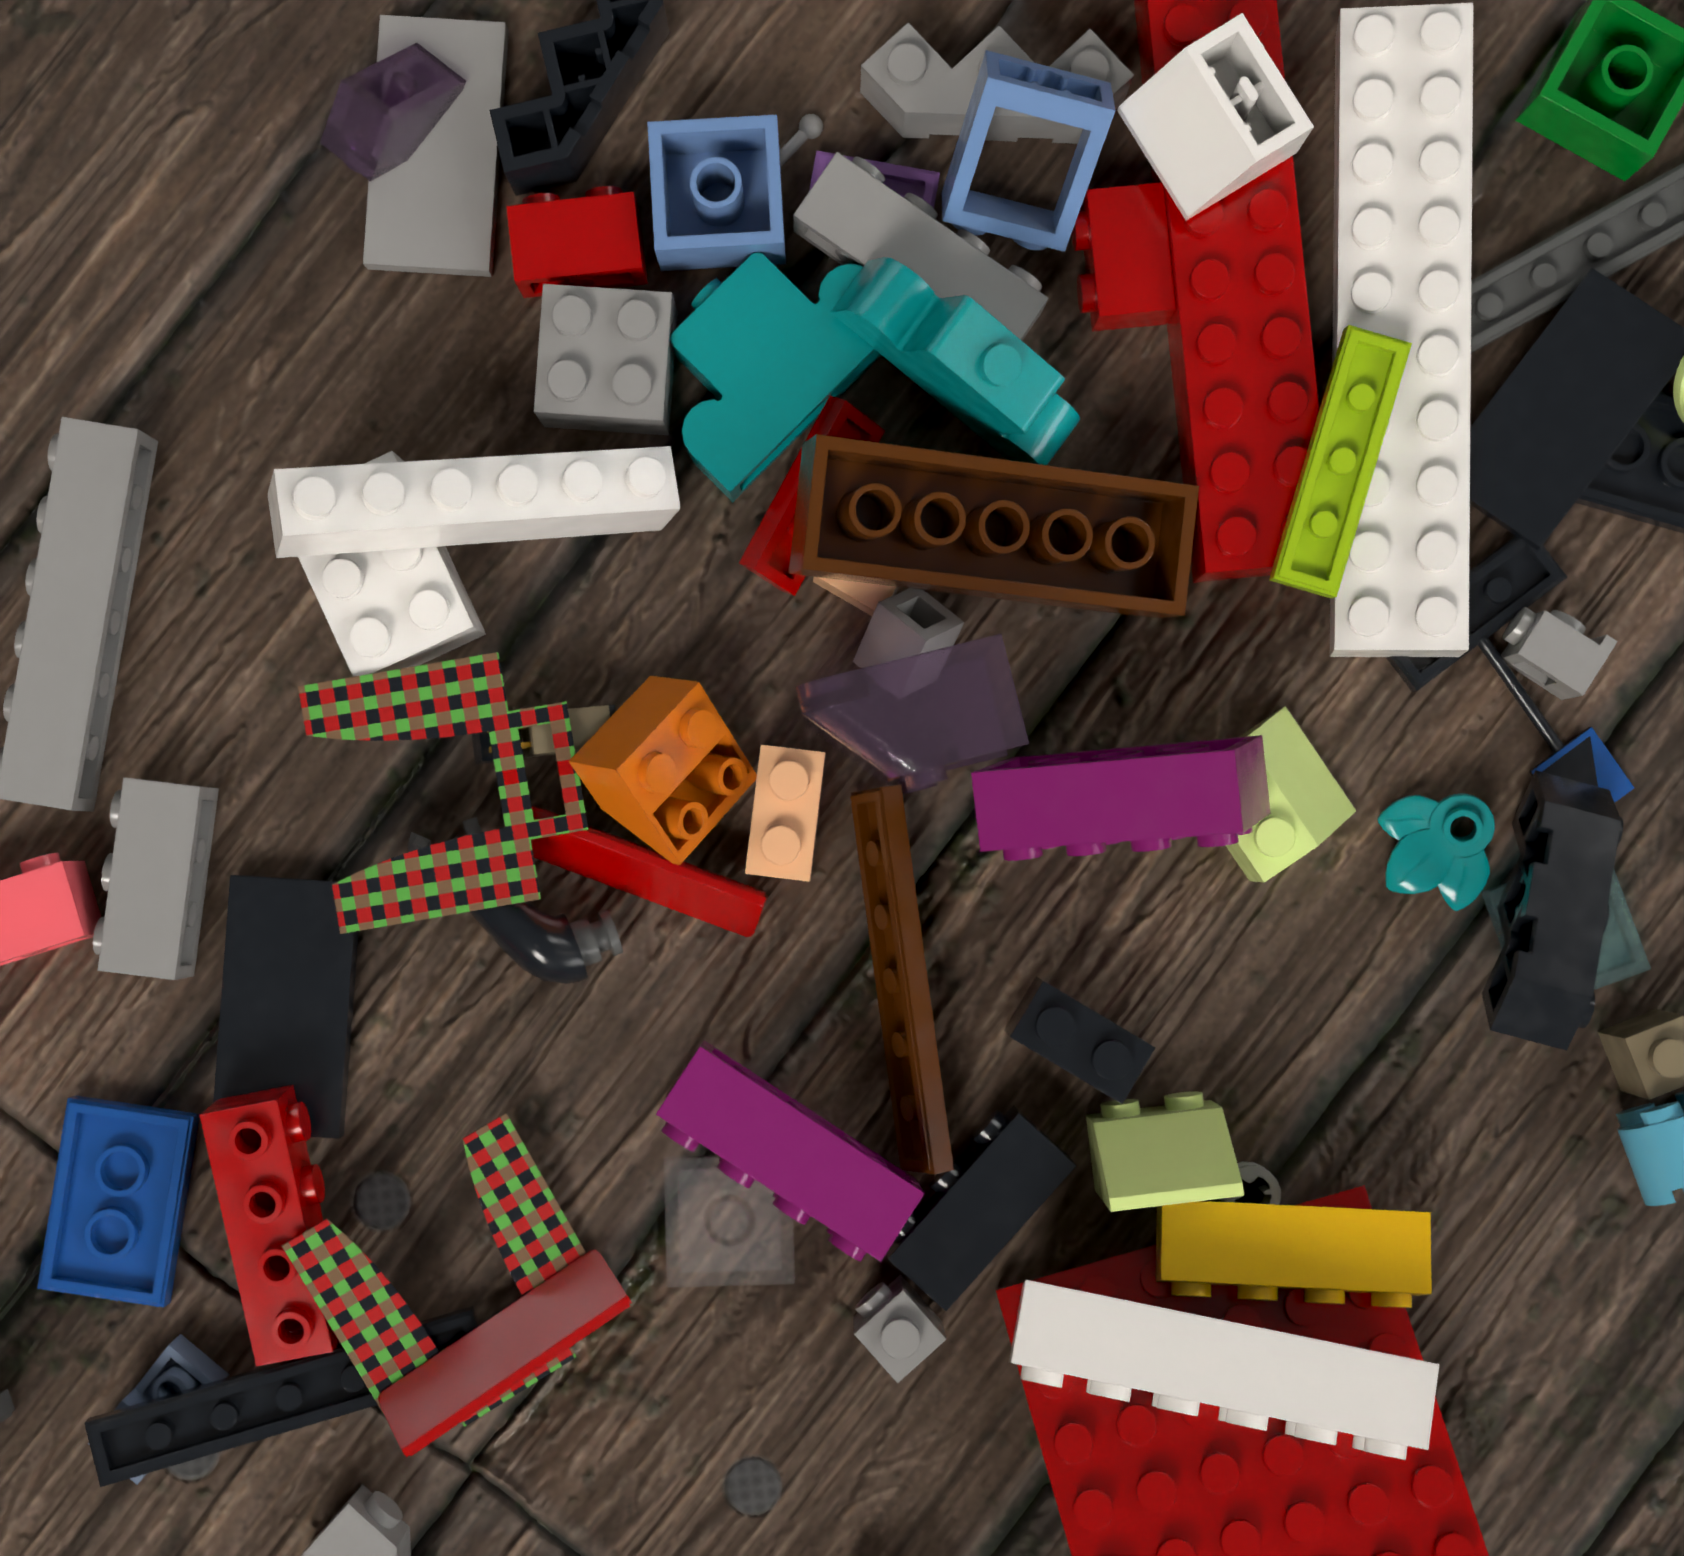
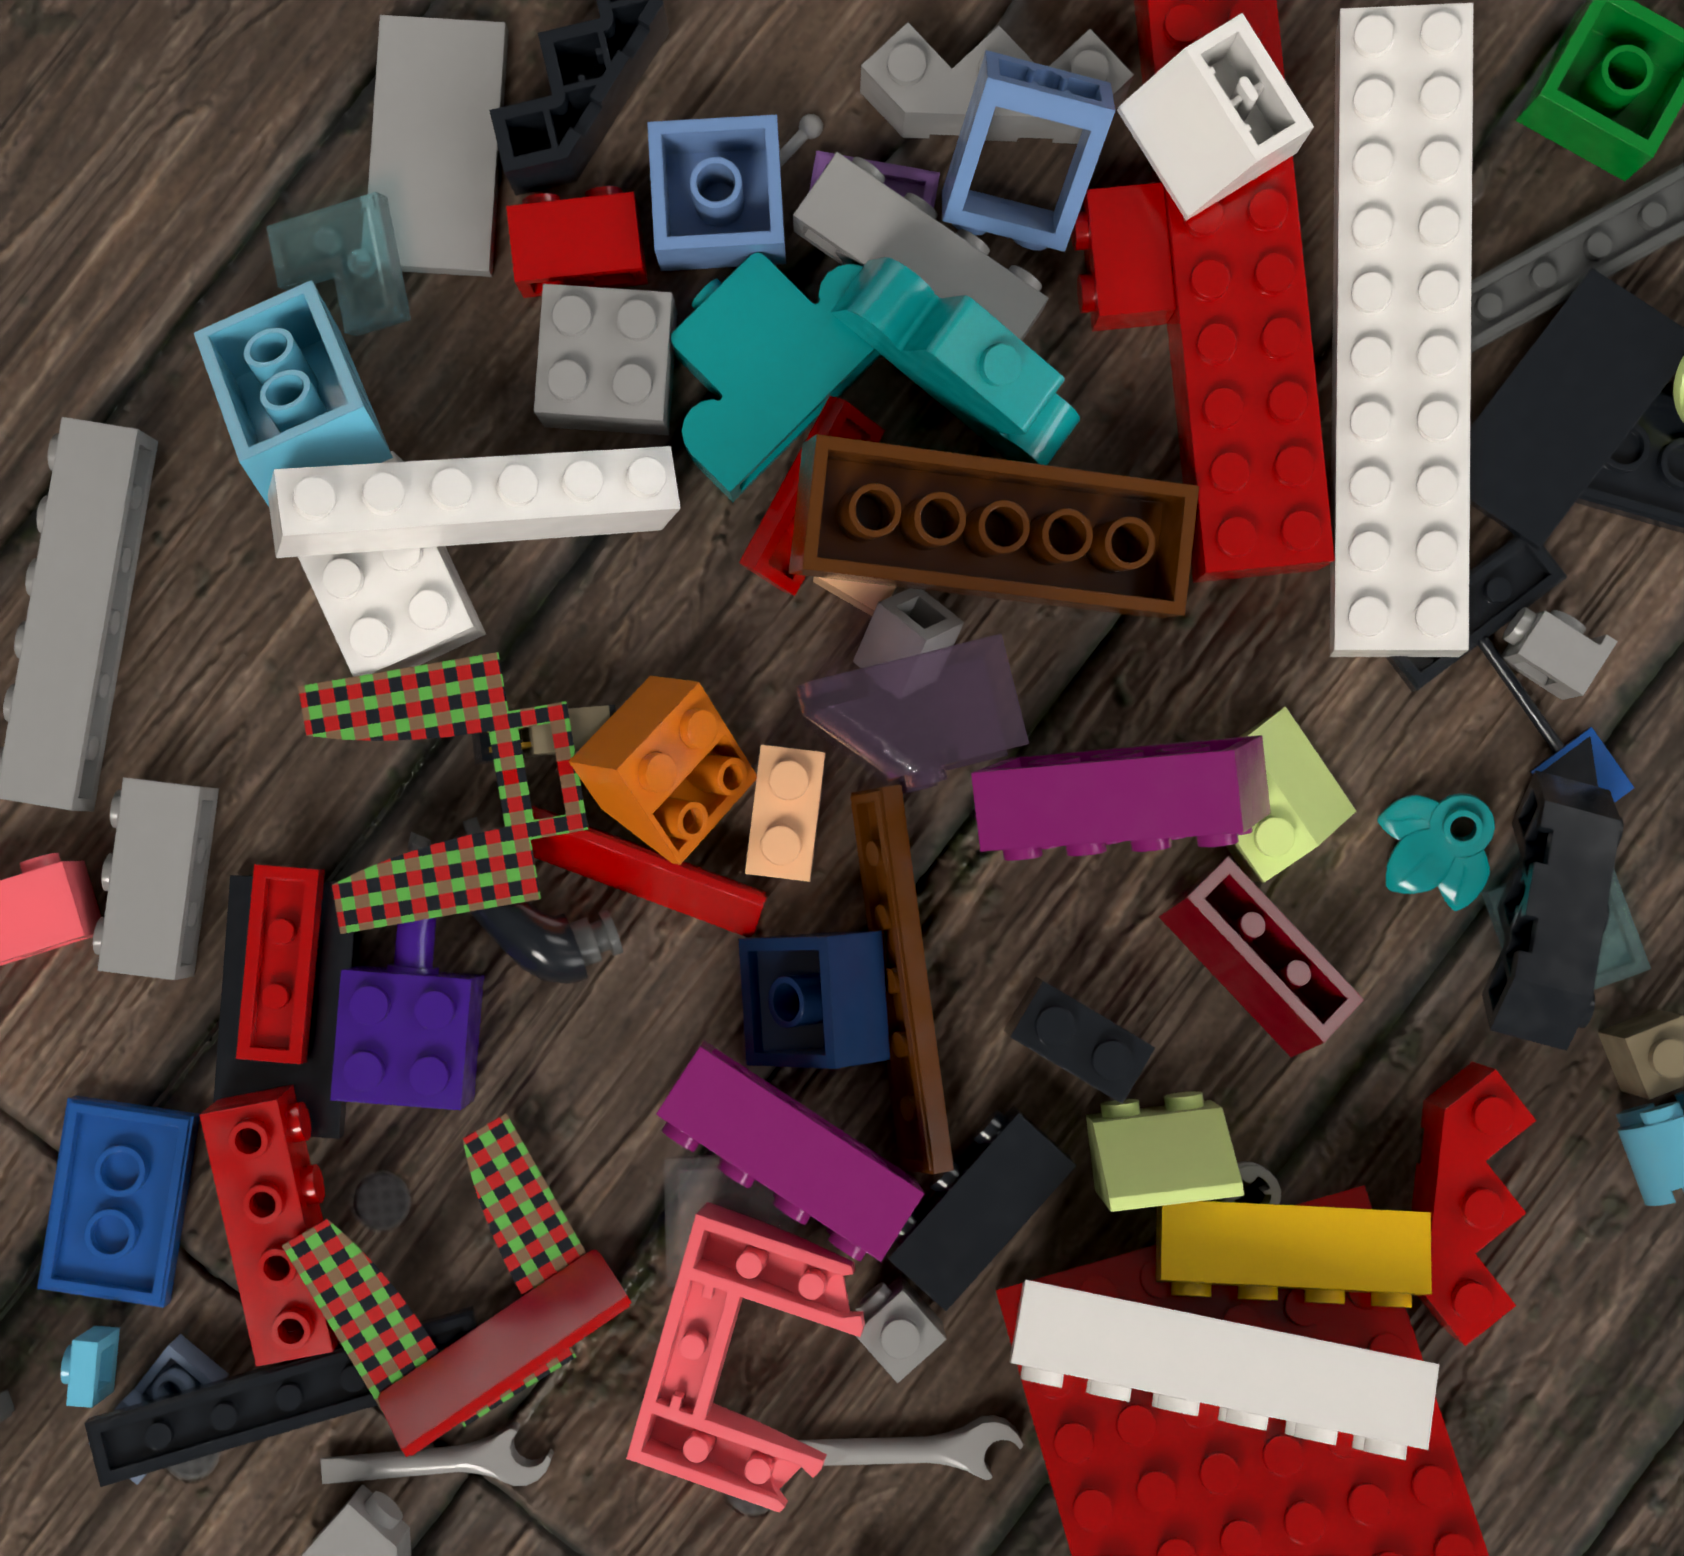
(90, 1366): none -> medium azure plate
(280, 964): none -> red plate
(290, 388): none -> medium azure brick
(354, 247): none -> clear light blue tile
(389, 110): clear purple slope -> none
(407, 1029): none -> dark purple brick
(489, 1456): none -> light grey piece
(678, 1422): none -> coral wedge
(814, 1000): none -> dark blue slope
(958, 1448): none -> light grey piece
(1261, 958): none -> dark red brick
(1340, 461): lime tile -> none
(1467, 1201): none -> red brick

